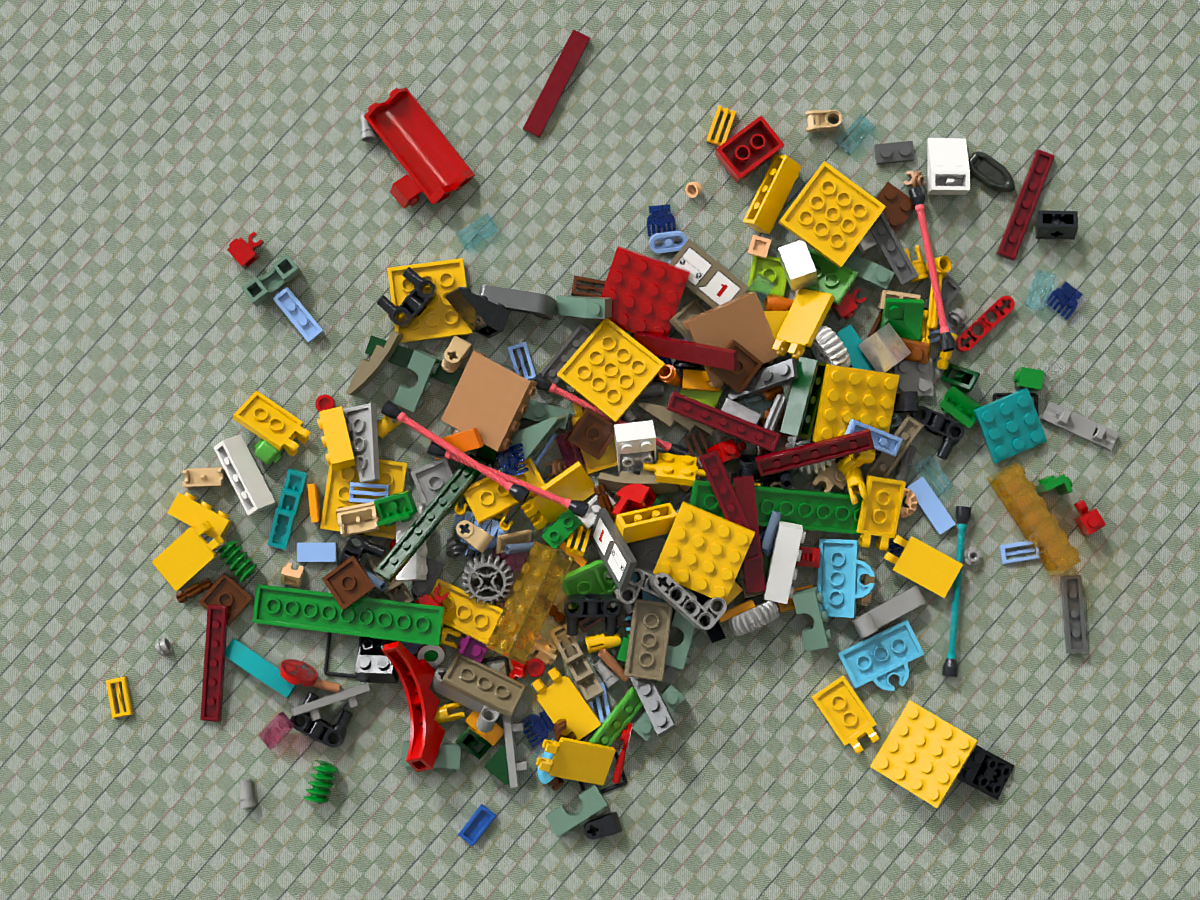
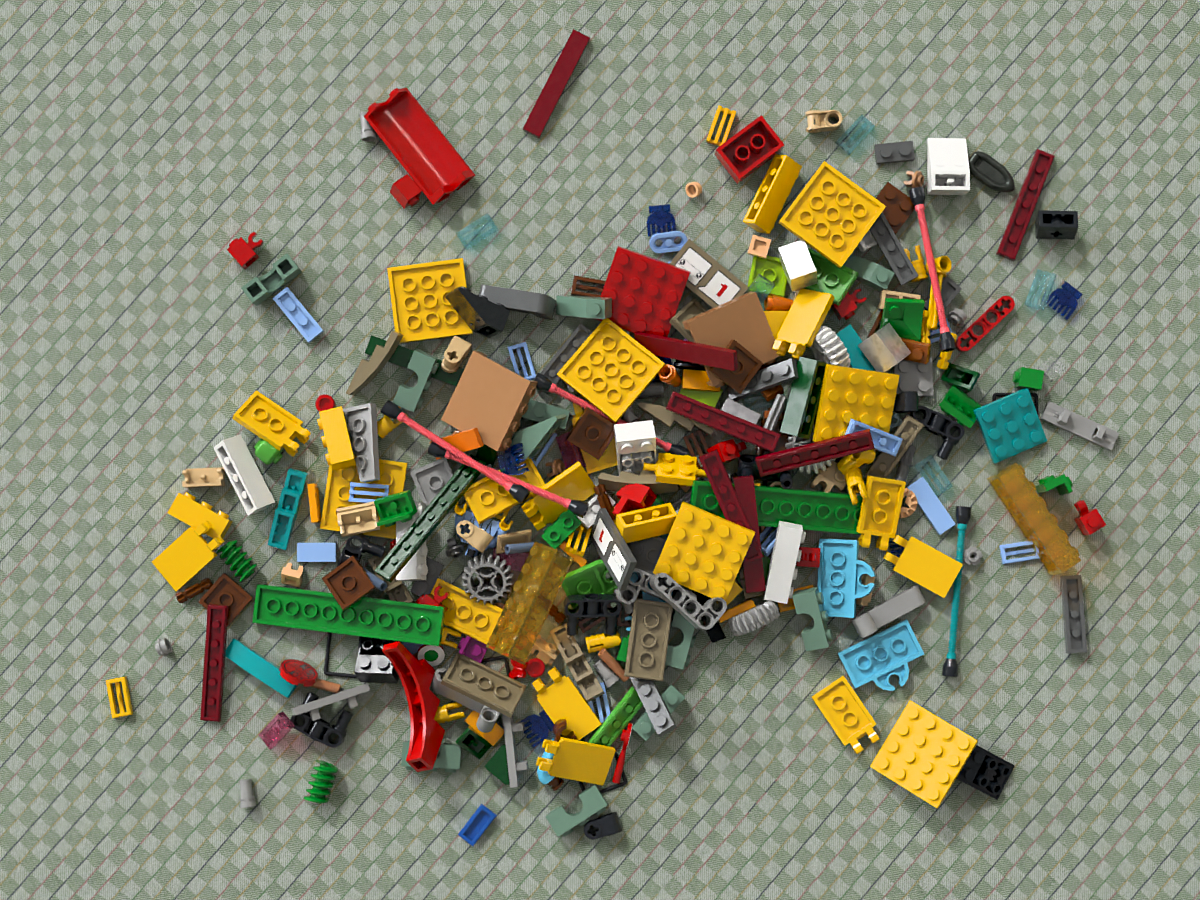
(413, 304): black piece -> none
(771, 530): sand blue piece -> none

